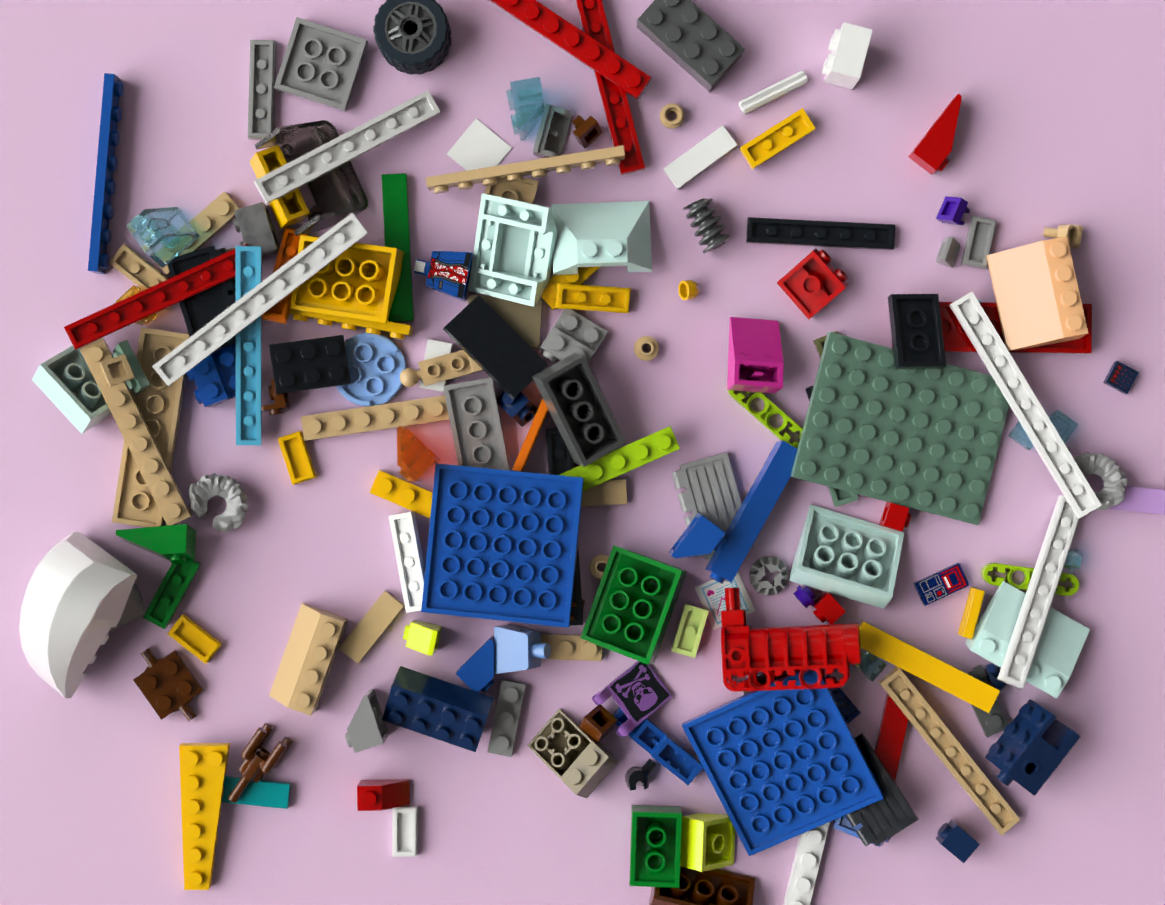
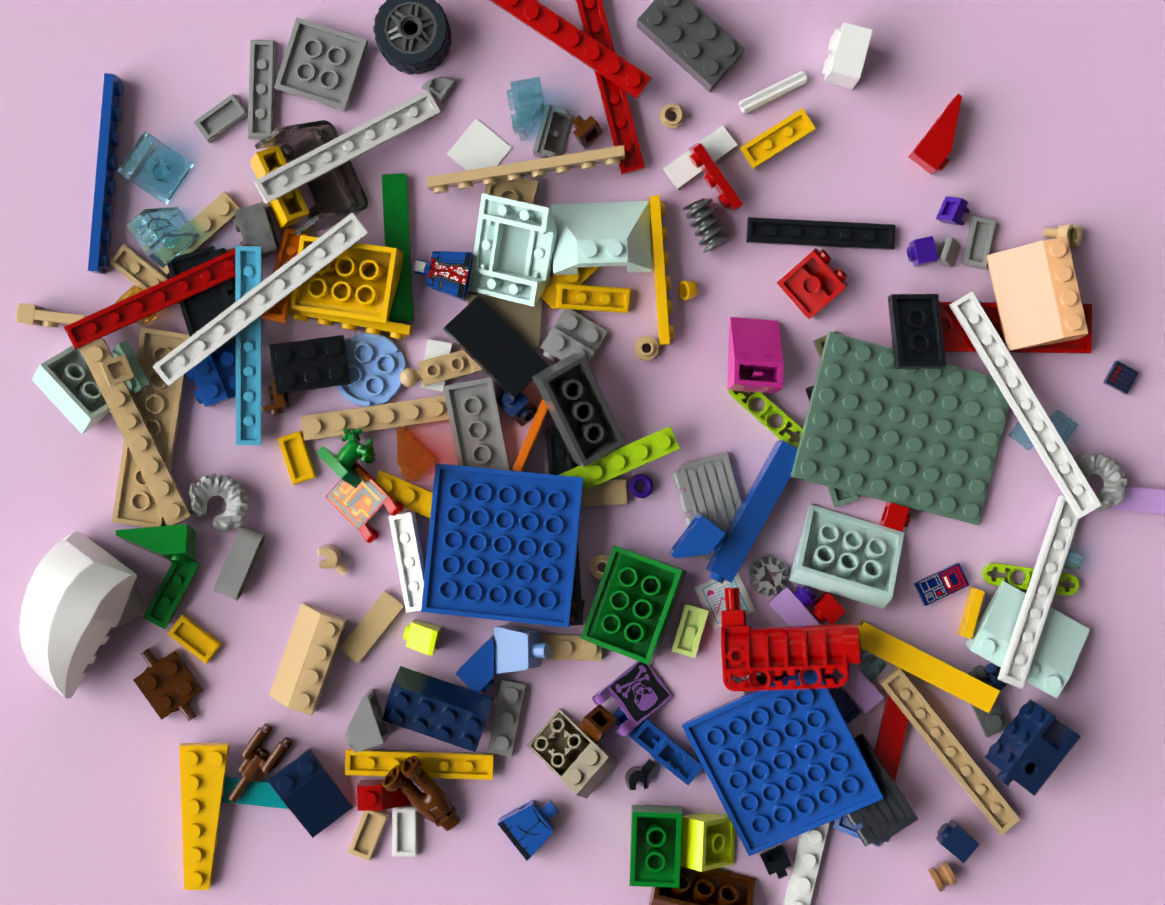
(35, 315): none -> tan plate
(155, 167): none -> clear light blue slope
(221, 118): none -> light grey tile
(239, 562): none -> light grey beam
(310, 793): none -> dark blue slope
(332, 554): none -> tan piece
(348, 455): none -> green piece
(362, 503): none -> flag
(368, 834): none -> tan tile
(431, 804): none -> reddish brown piece
(437, 764): none -> yellow plate
(439, 87): none -> light grey tile
(529, 826): none -> blue torso
(648, 482): none -> dark purple plate
(660, 260): none -> yellow plate
(714, 177): none -> red plate
(776, 861): none -> black tile
(858, 685): none -> lavender tile
(922, 251): none -> dark purple plate
(942, 876): none -> medium nougat wheel

